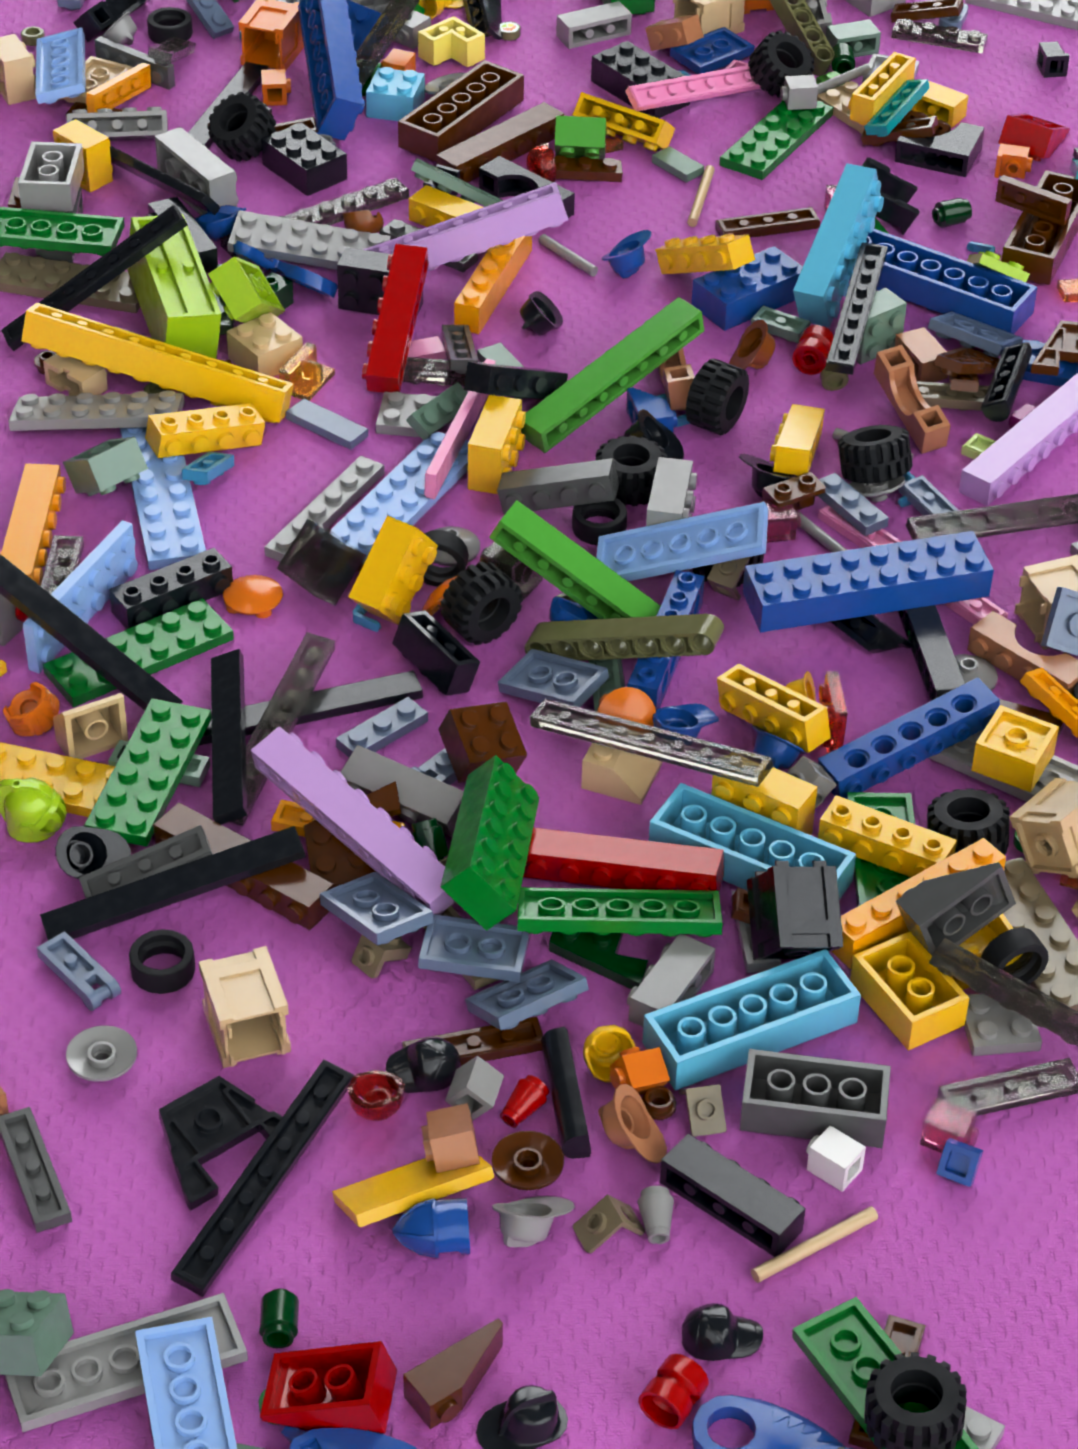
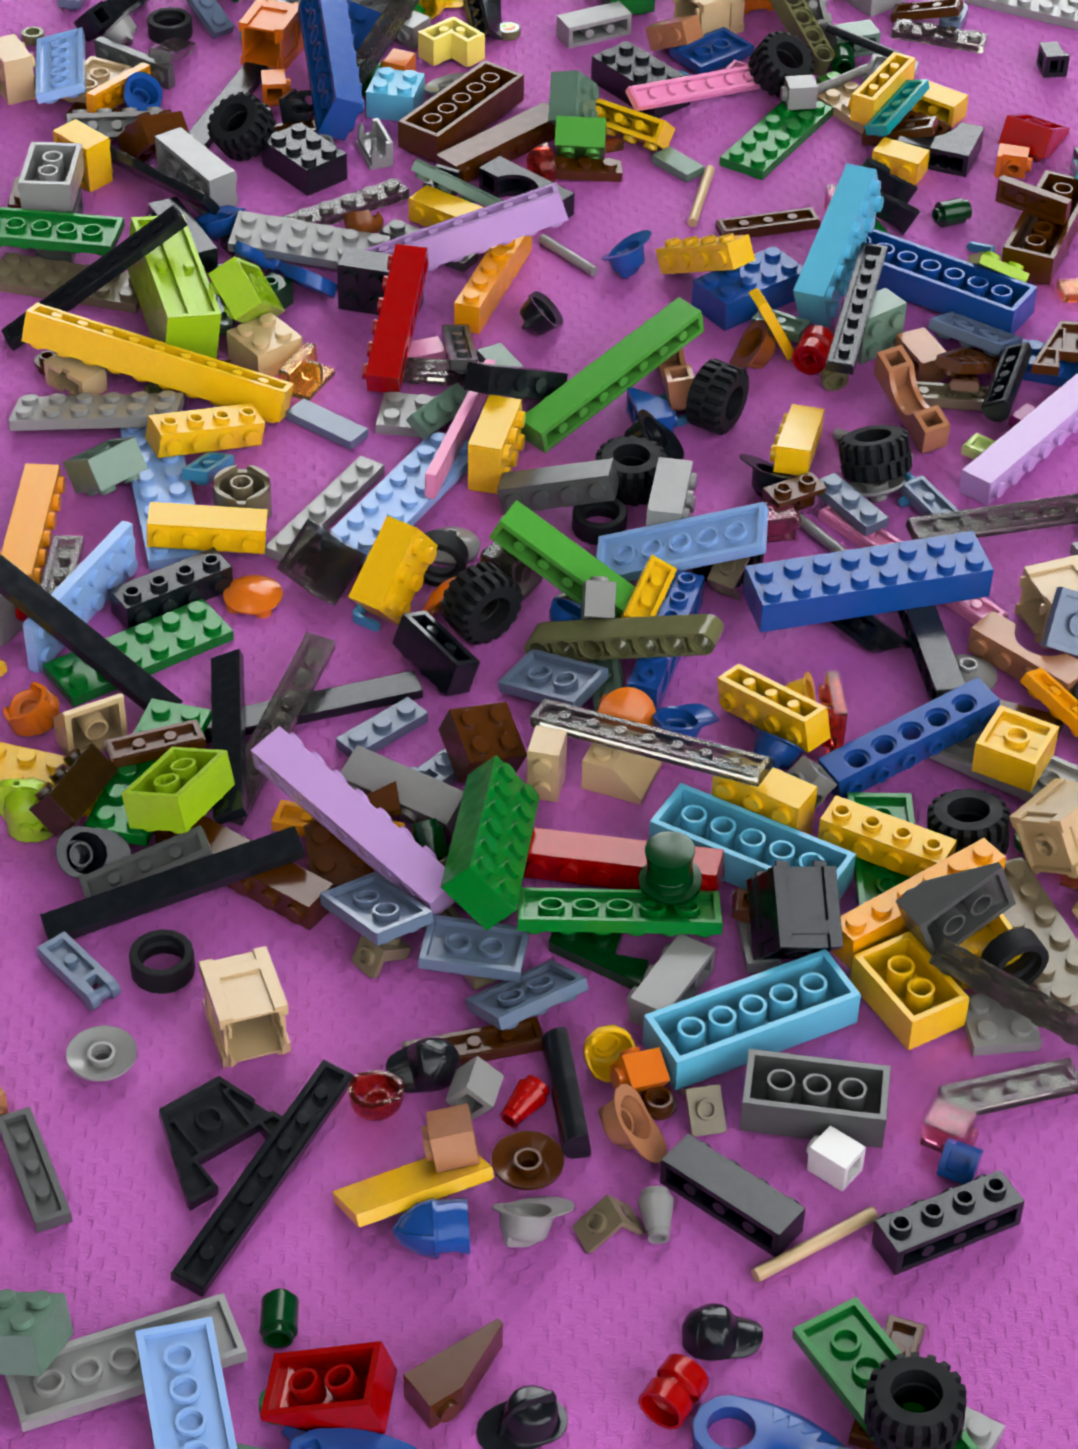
(72, 788): none -> dark brown brick
(139, 136): none -> reddish brown brick
(142, 91): none -> blue piece
(153, 743): none -> reddish brown tile
(178, 789): none -> lime brick
(207, 527): none -> yellow brick
(243, 488): none -> dark tan brick
(294, 107): none -> black hinge
(375, 146): none -> light grey hinge
(547, 762): none -> tan brick
(572, 95): none -> sand green brick
(598, 598): none -> light grey brick
(650, 589): none -> yellow tile
(670, 871): none -> dark green piece
(772, 323): none -> yellow tile
(859, 40): none -> black bar
(903, 159): none -> yellow brick
(947, 1221): none -> black brick

